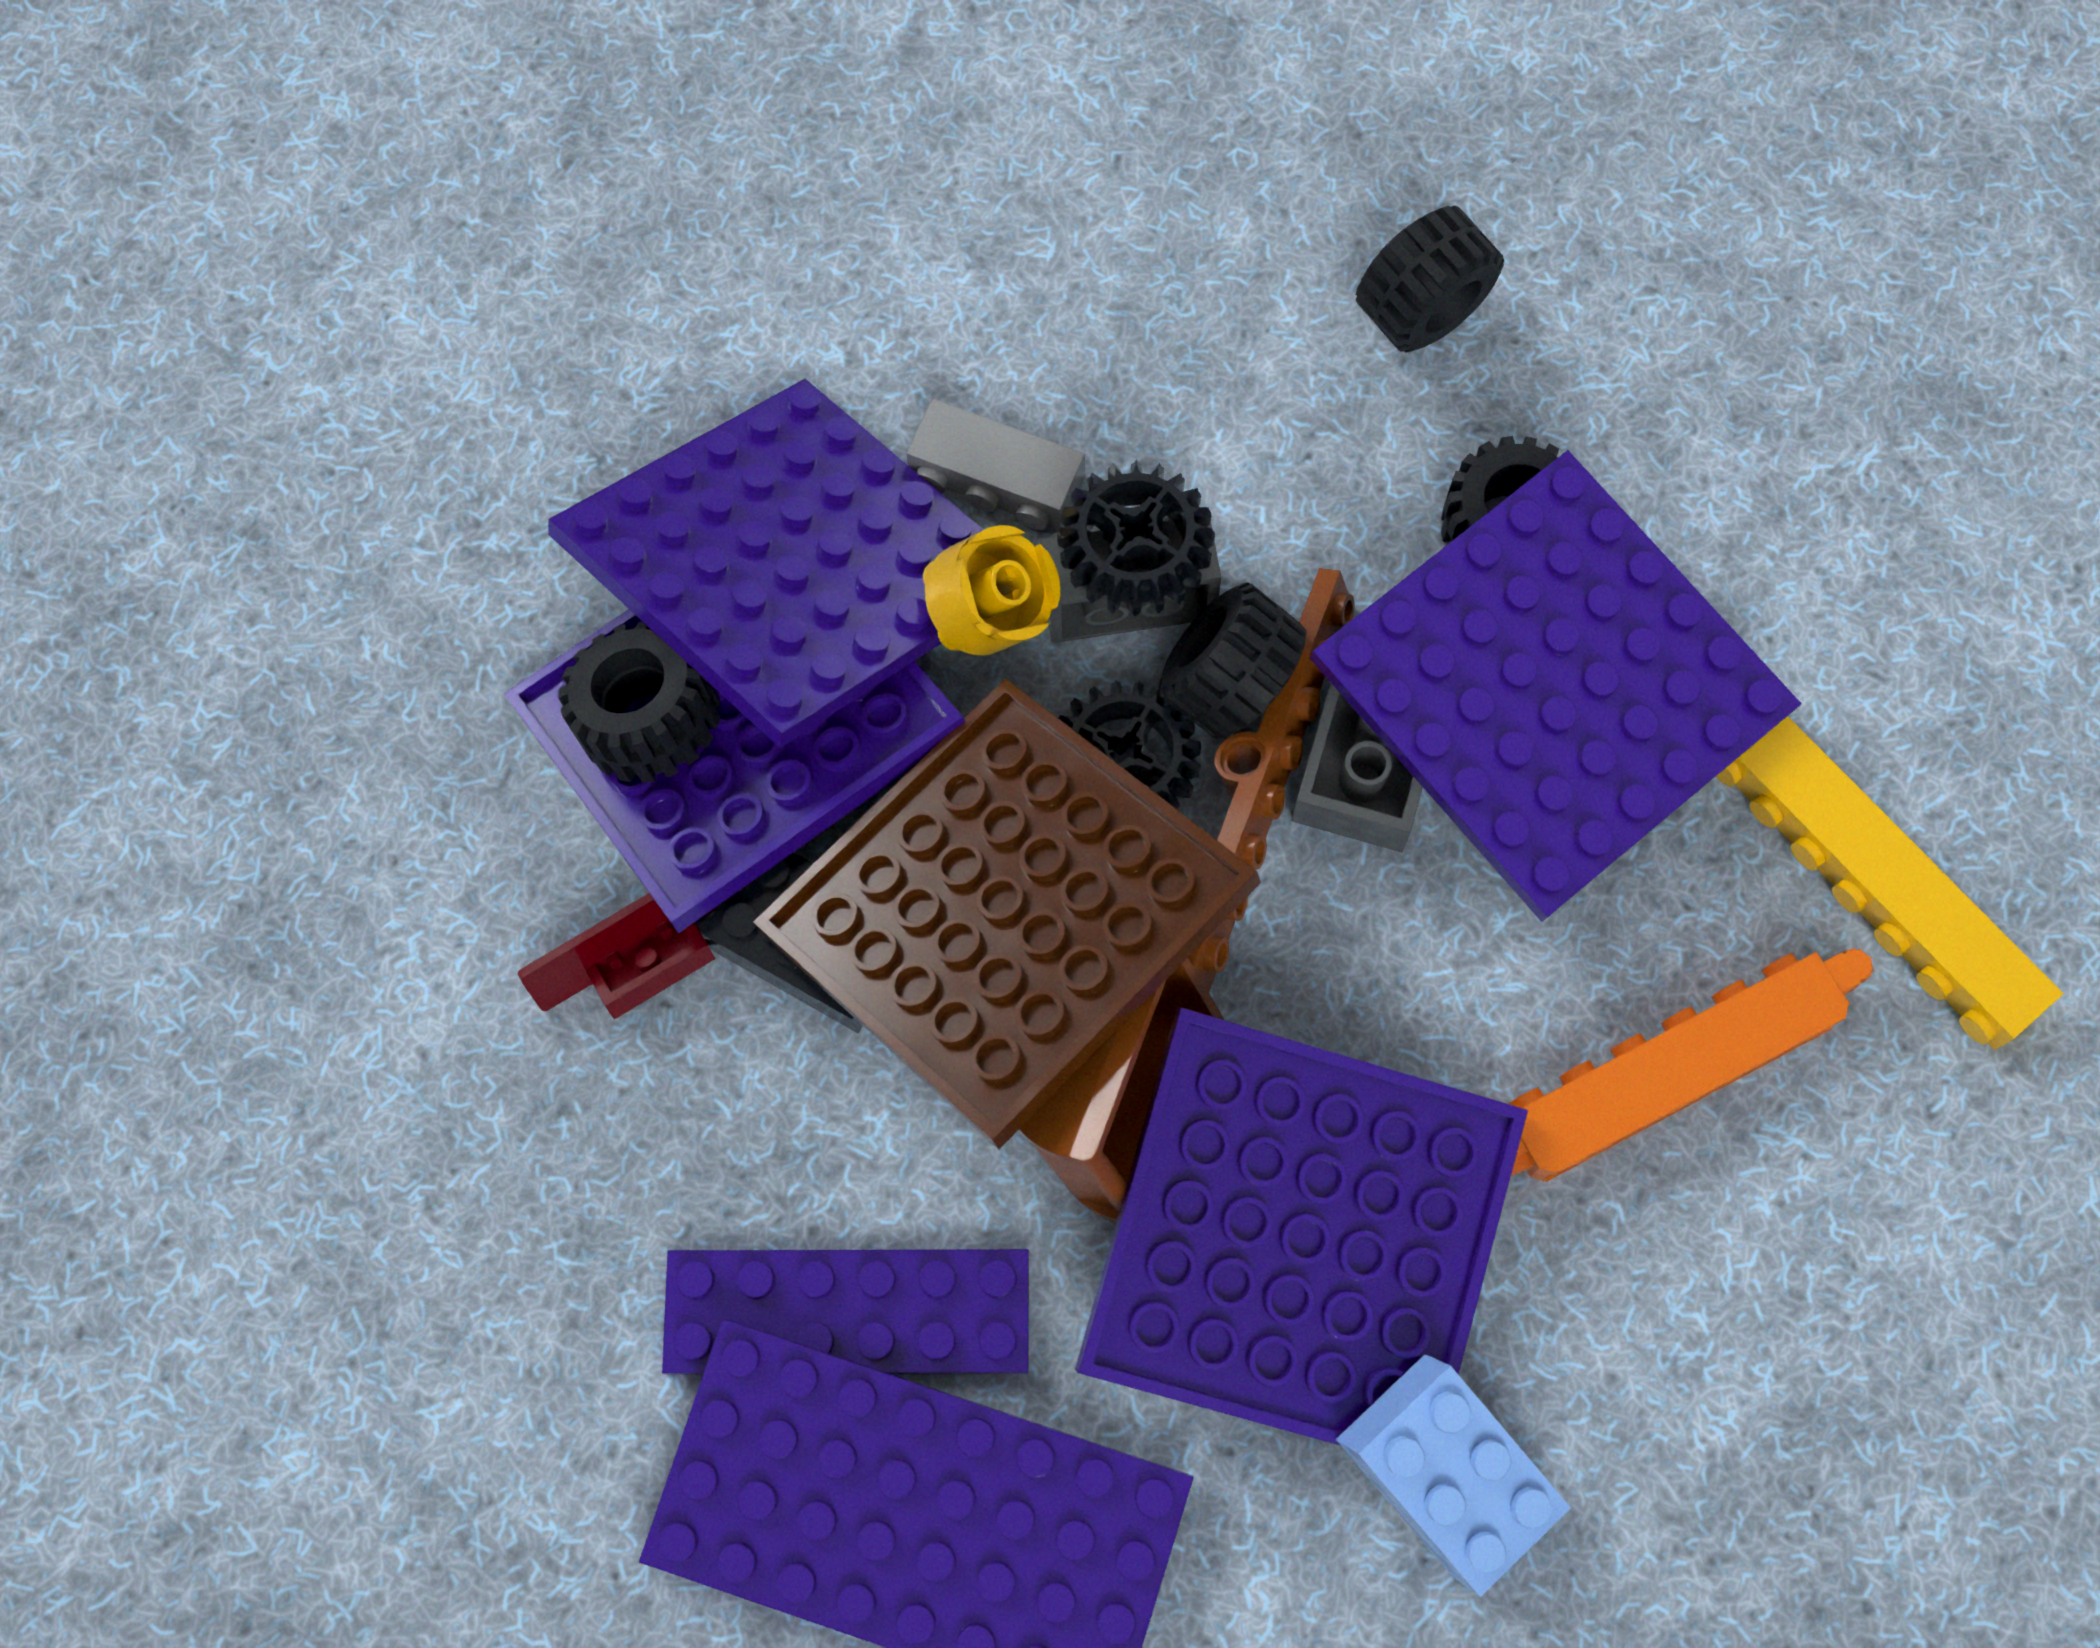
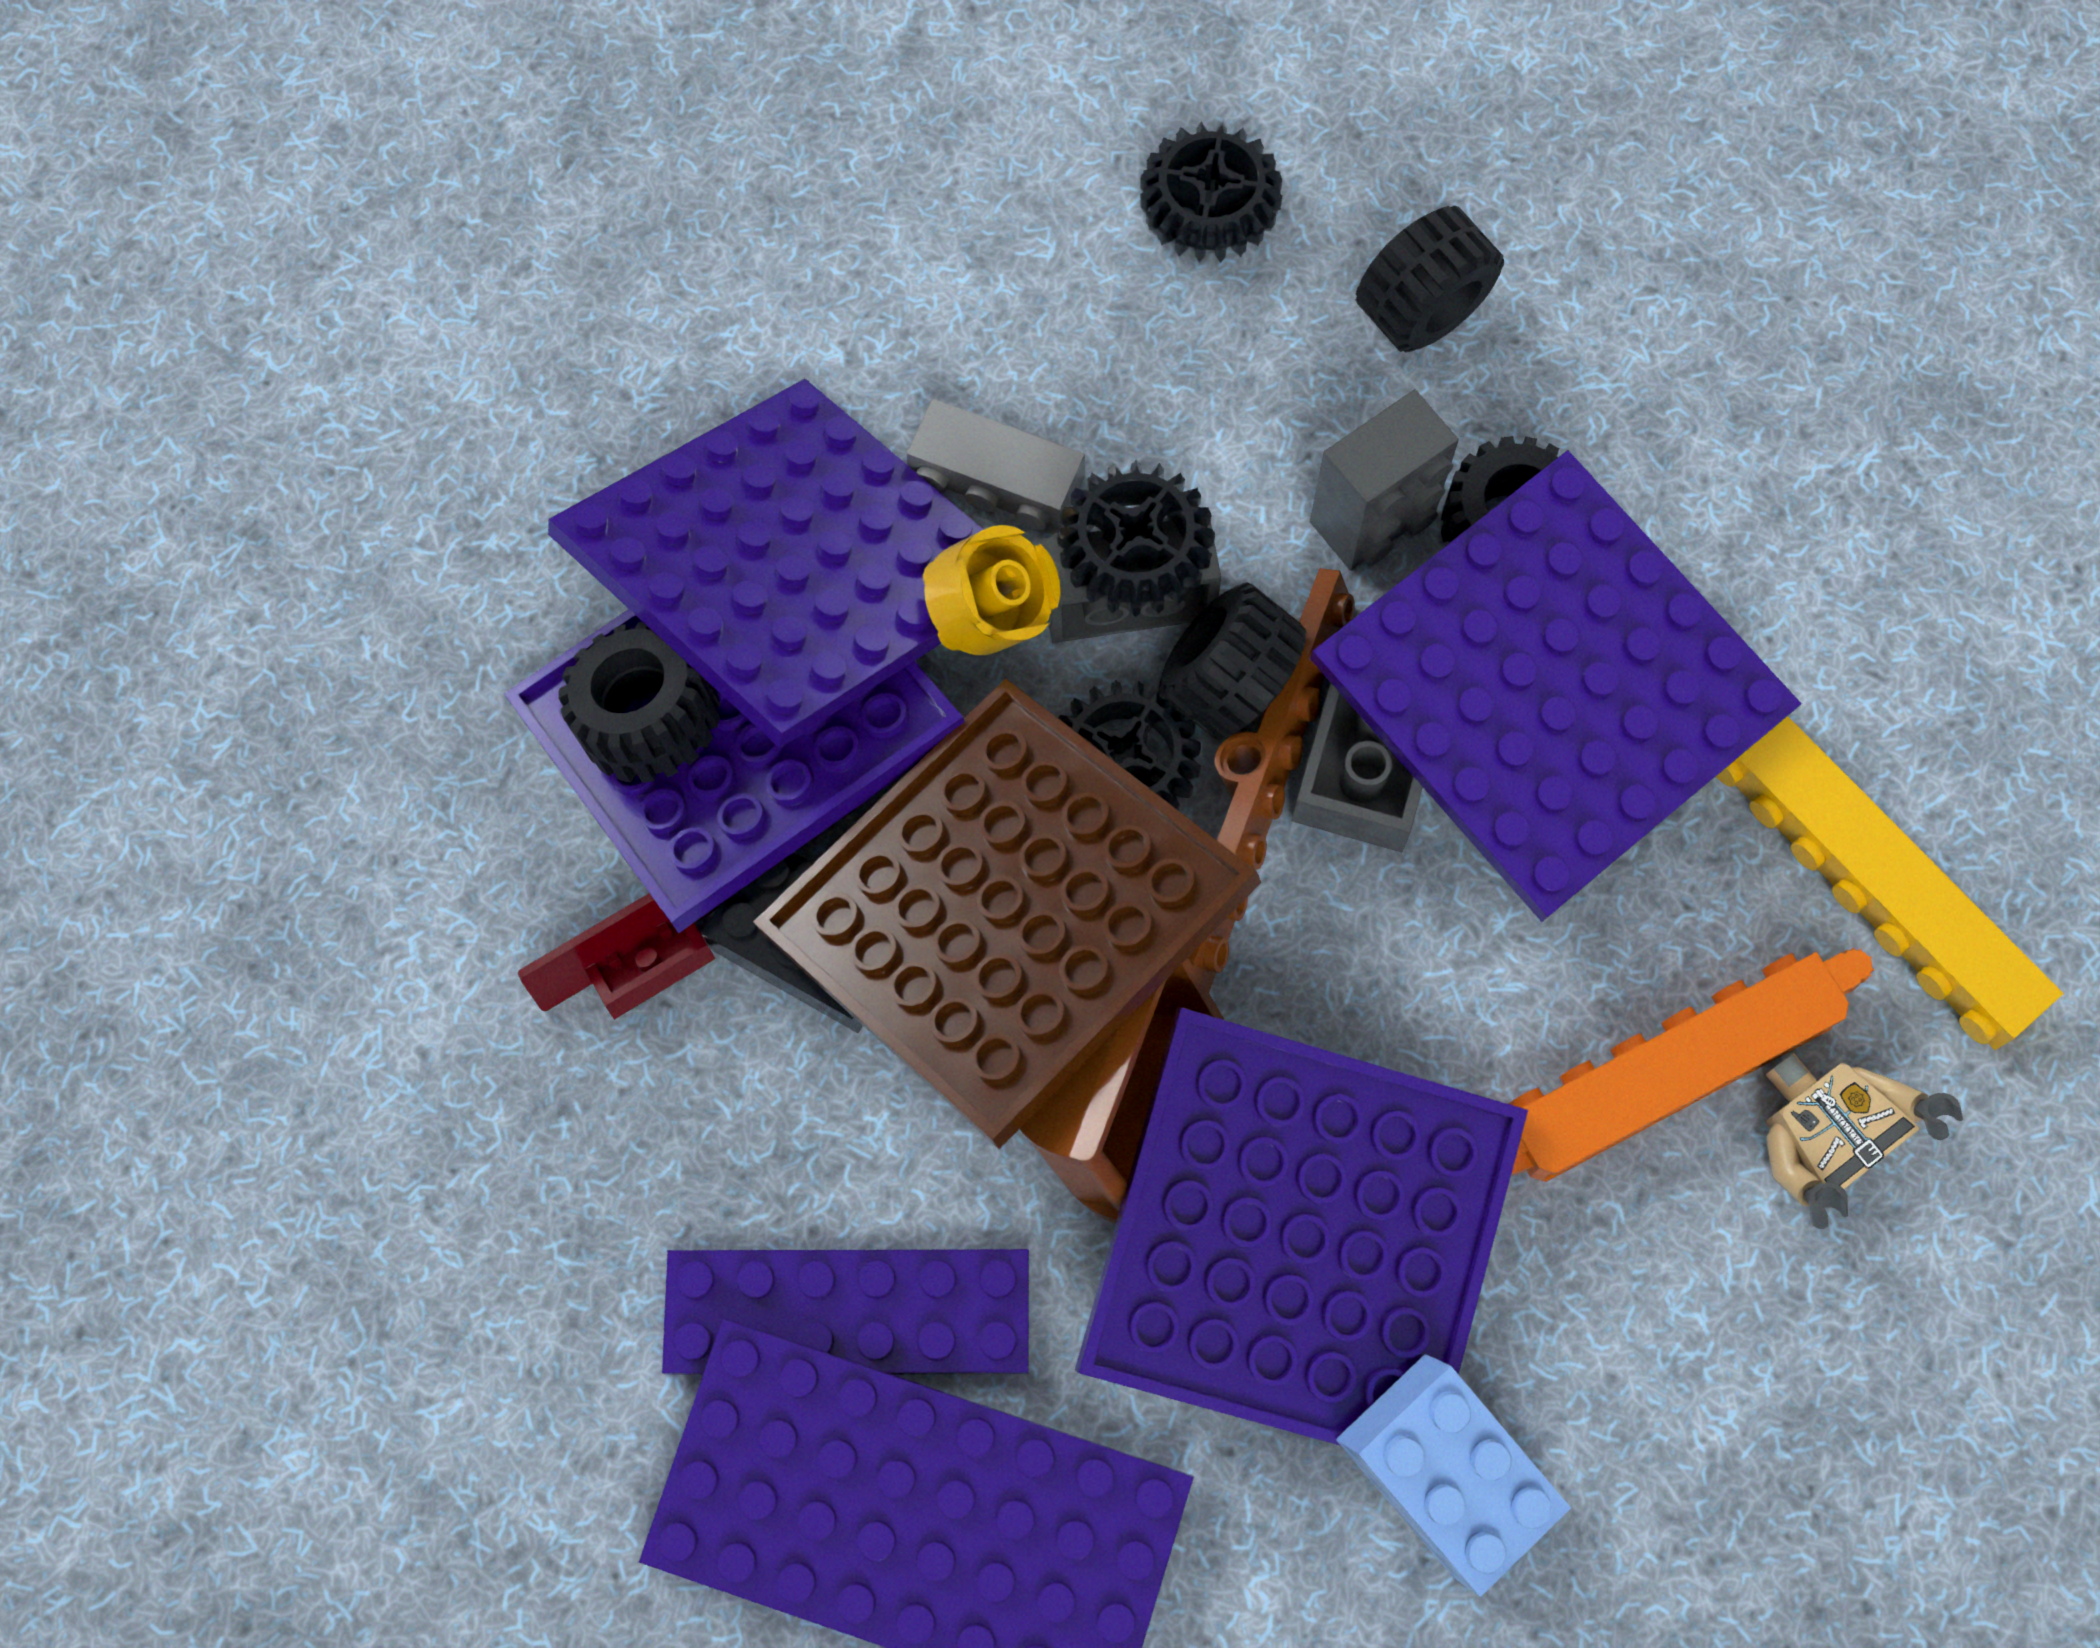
(1185, 173): none -> black gear
(1383, 481): none -> dark grey brick
(1842, 1129): none -> torso

